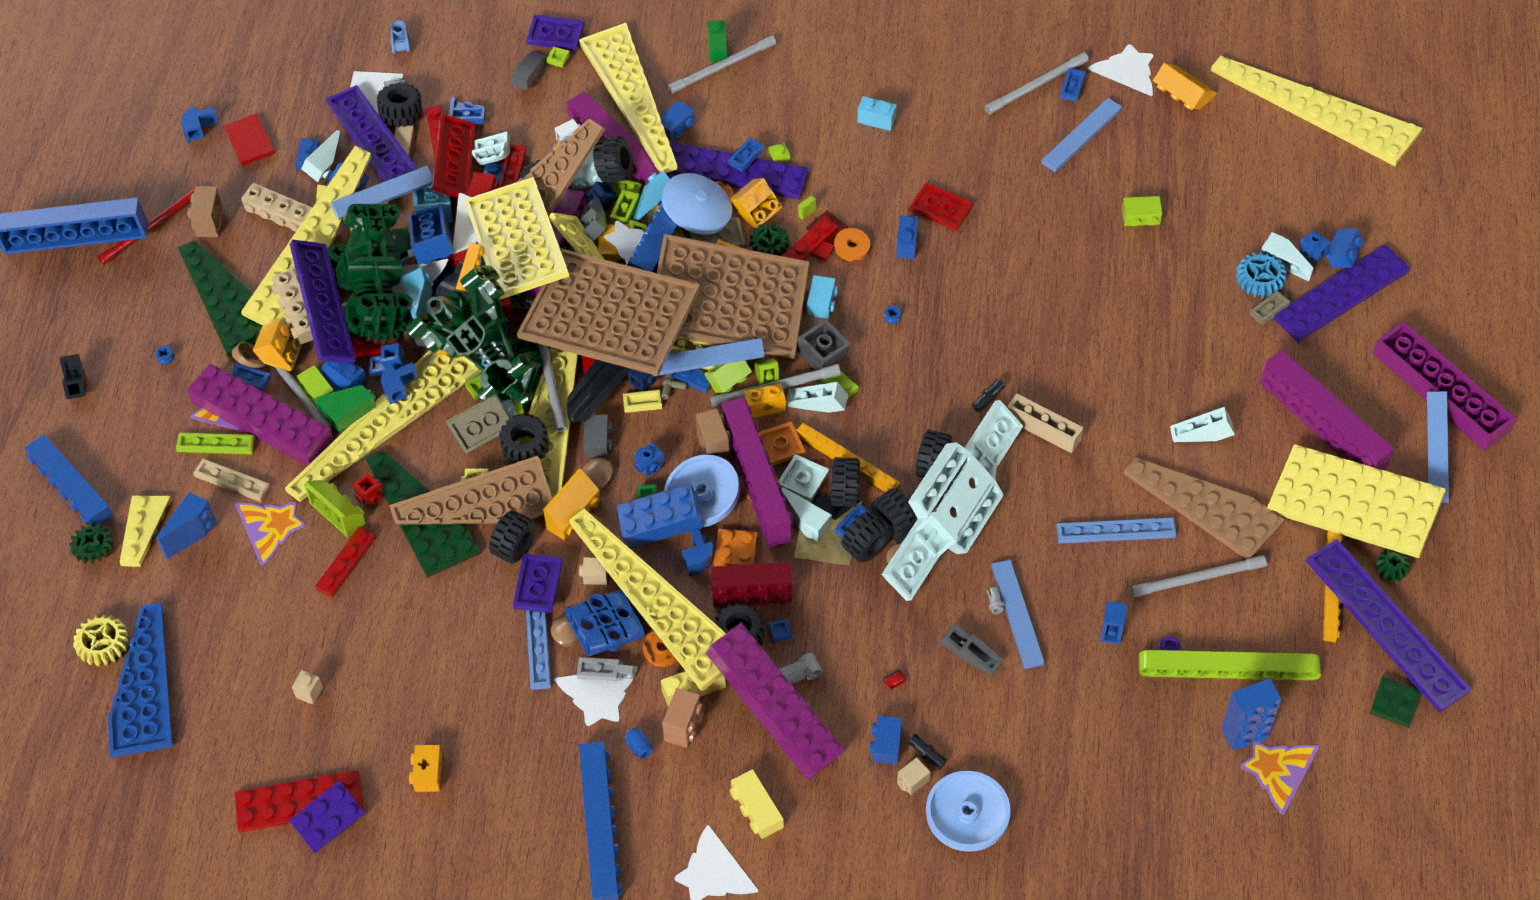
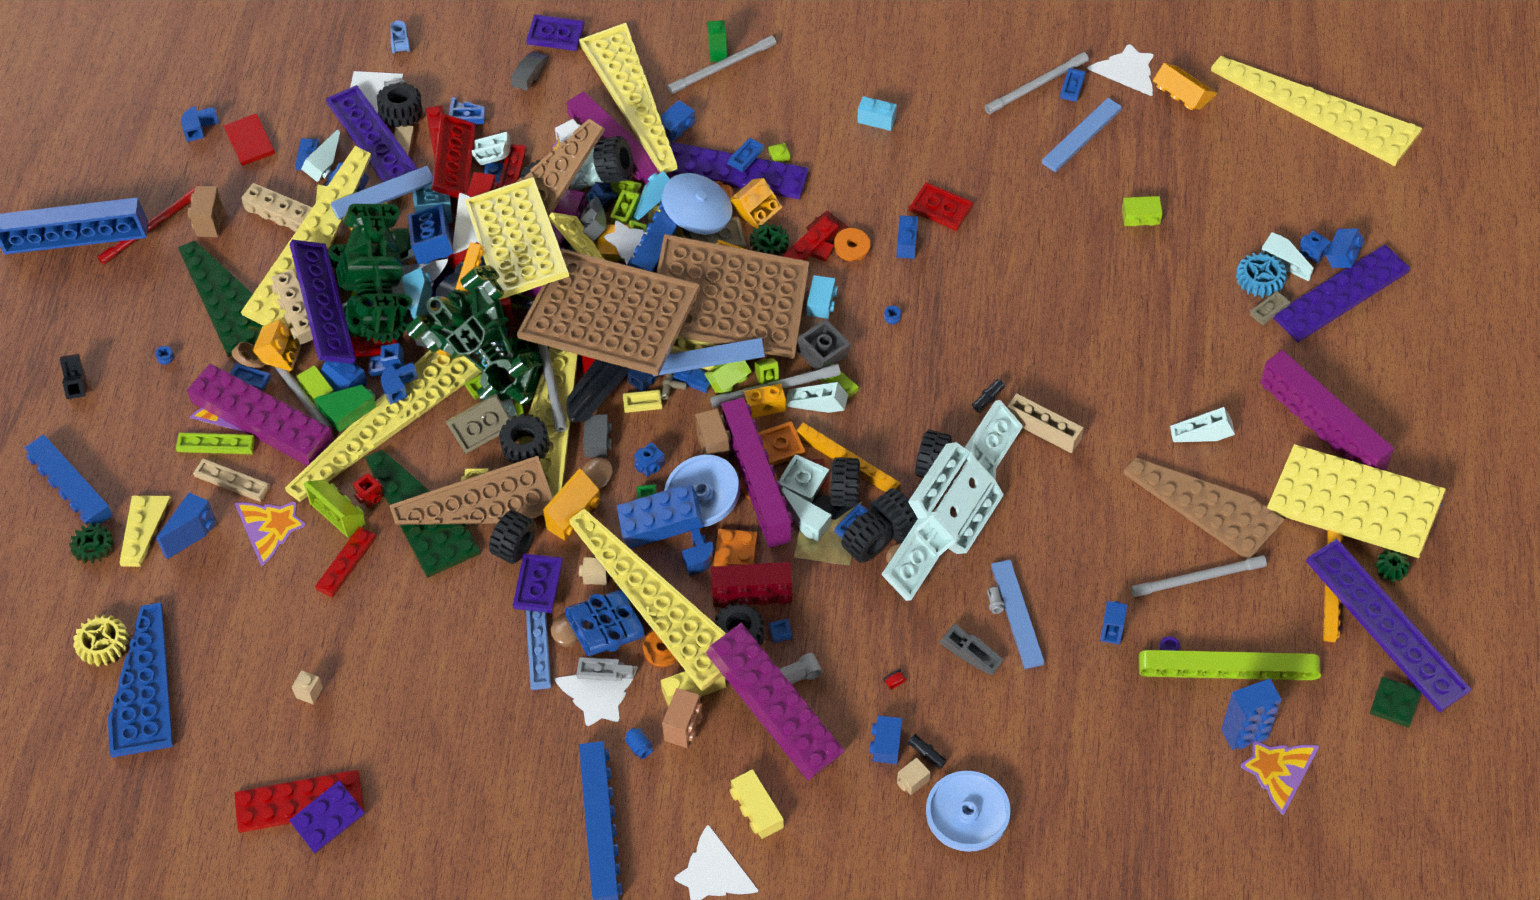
(431, 758): light orange brick -> none
(558, 57): lime plate -> none
(807, 207): lime tile -> none
(1116, 530): medium blue tile -> none
(1429, 371): magenta brick -> none
(1438, 441): medium blue tile -> none

